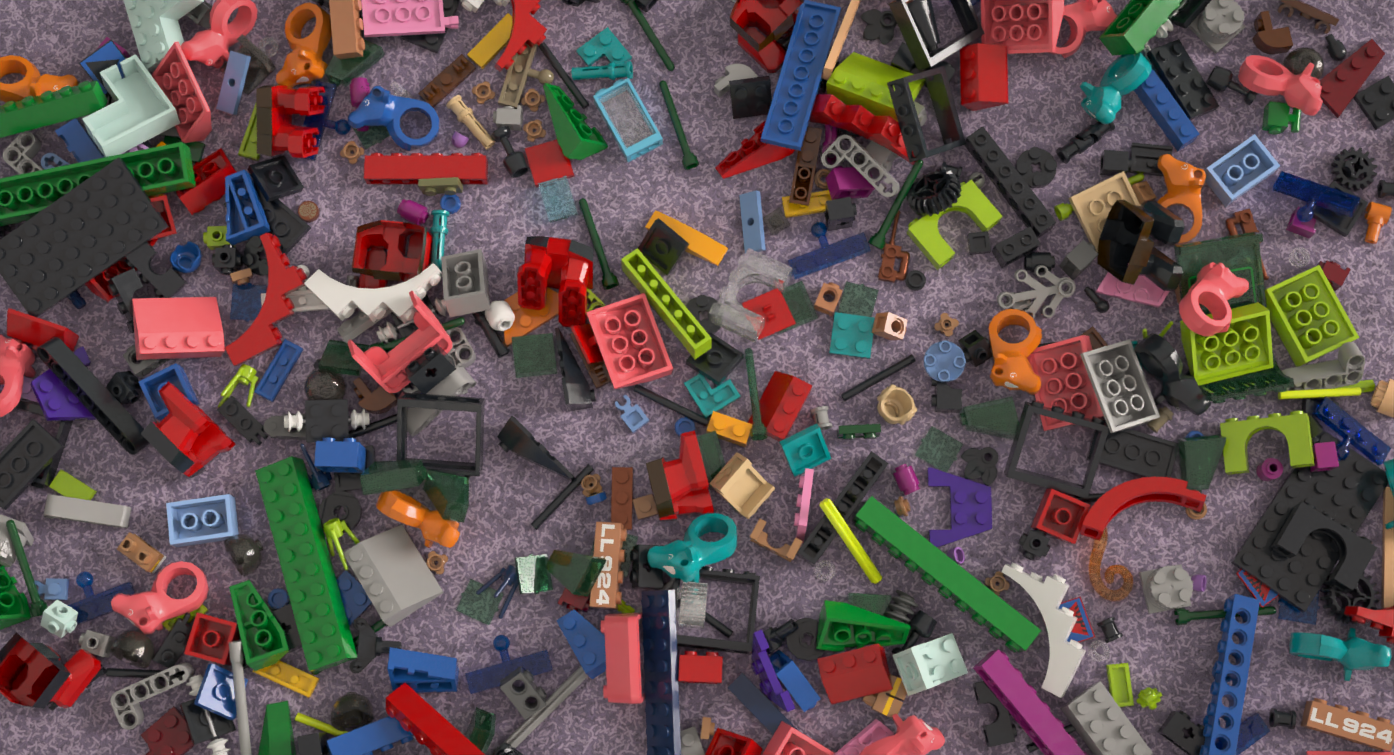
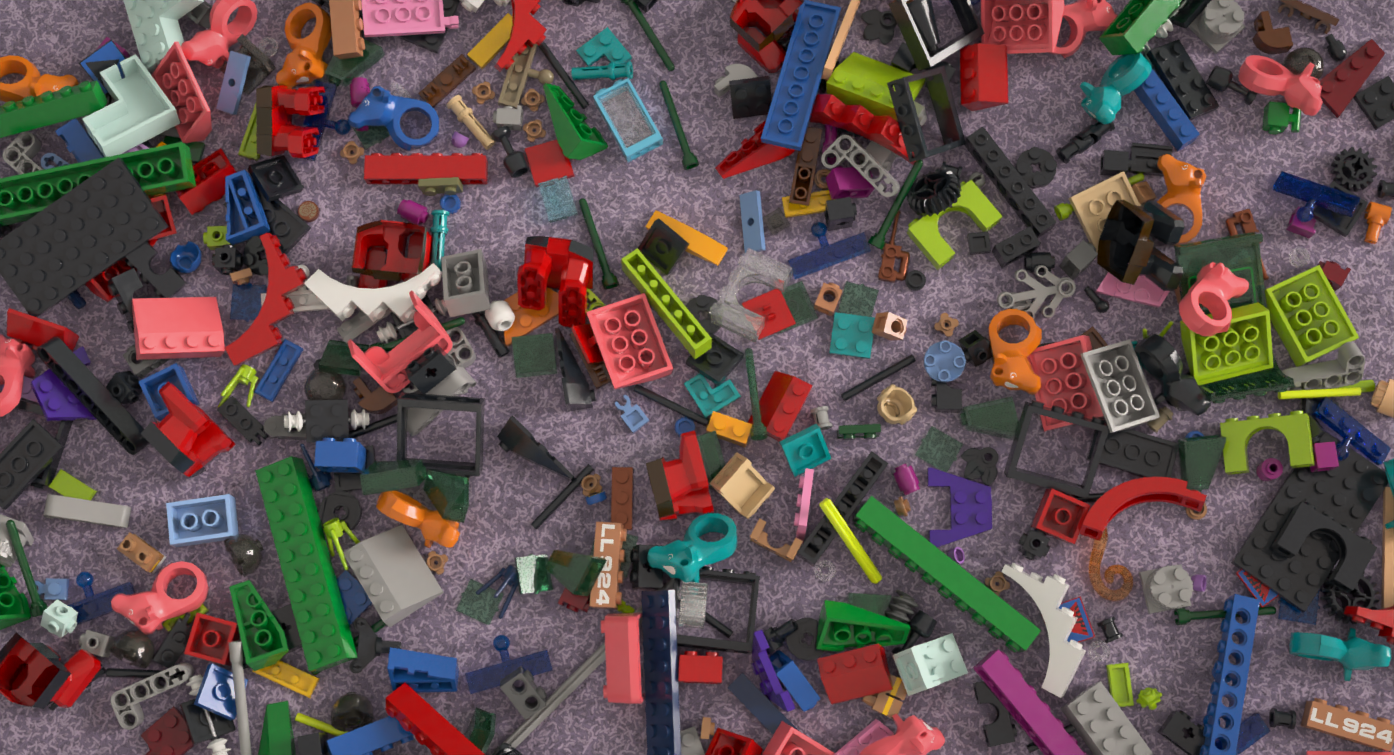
(278, 598): blue tile -> none
(585, 642): blue wedge -> none
(645, 507): medium nougat plate -> none
(1240, 170): light blue brick -> none

